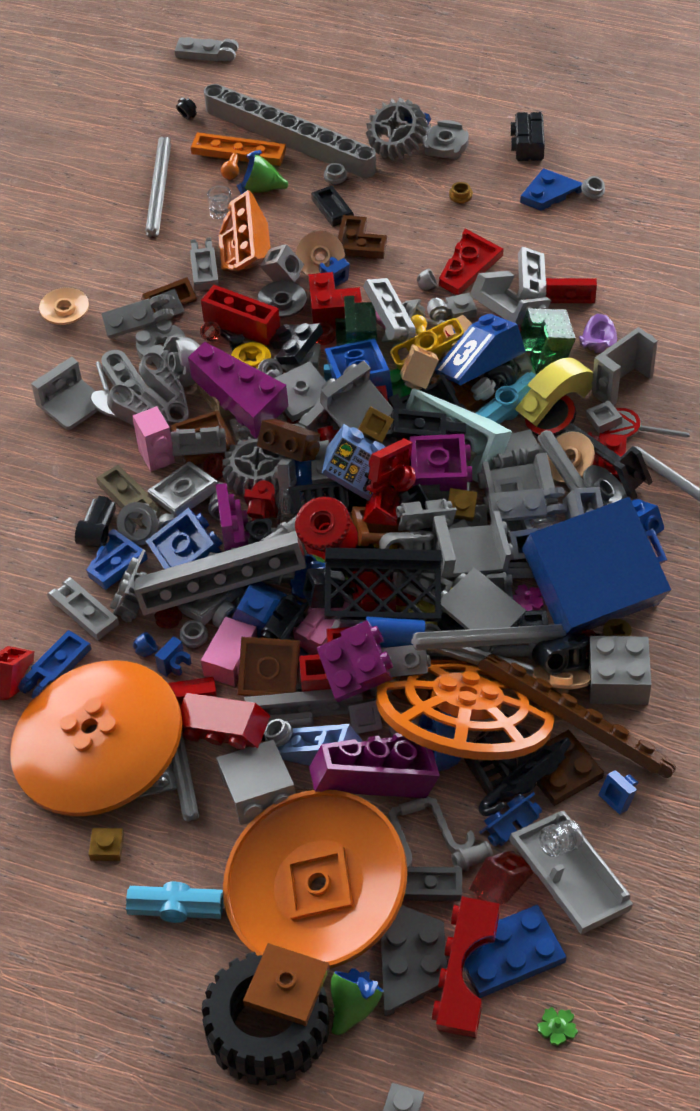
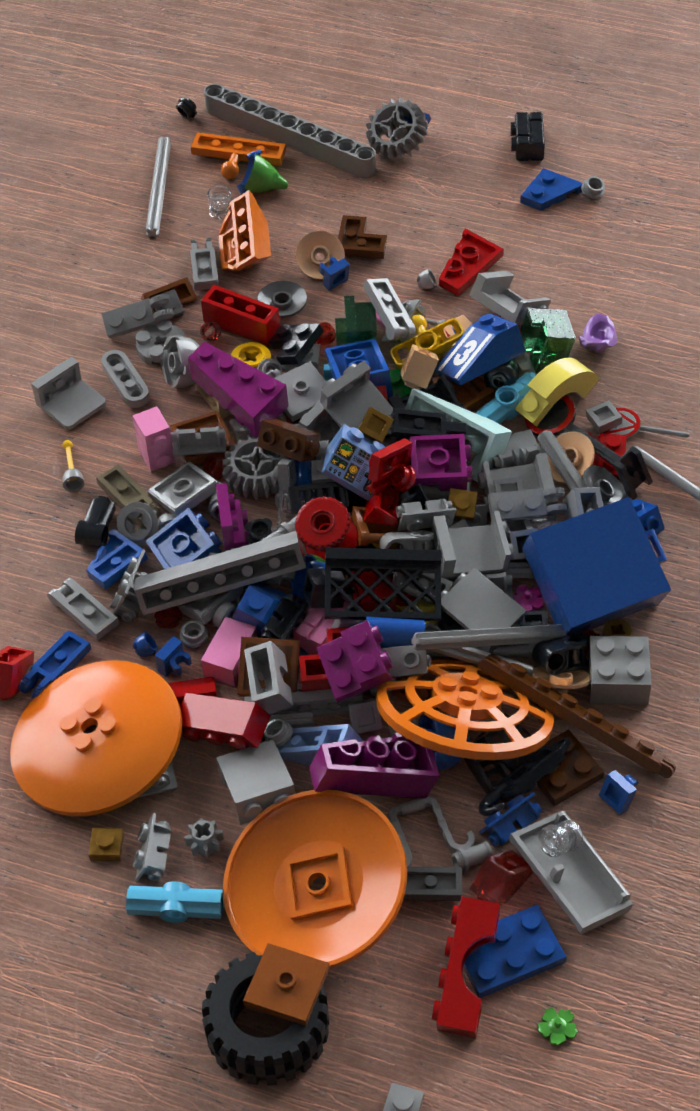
(64, 306): light nougat dish -> none
(72, 478): none -> light grey hinge
(99, 398): piece -> none
(148, 860): none -> light grey hinge
(163, 391): light grey connector -> none
(184, 783): light grey axle -> none
(204, 838): none -> light grey gear
(206, 49): light grey hinge -> none
(234, 341): black hand -> none
(261, 501): red hips -> none
(268, 664): none -> light grey brick
(282, 264): light grey brick -> none
(327, 301): red brick -> none
(327, 433): red plate -> none
(331, 205): black tile -> none
(335, 173): light grey plate -> none
(353, 998): bright green hat -> none
(411, 958): dark grey wing -> none
(451, 148): light grey plate -> none
(454, 307): light grey plate -> none
(460, 192): pearl gold plate -> none
(483, 389): light grey plate -> none
(531, 274): light grey plate -> none
(571, 290): red panel -> none
(632, 351): light grey panel -> none

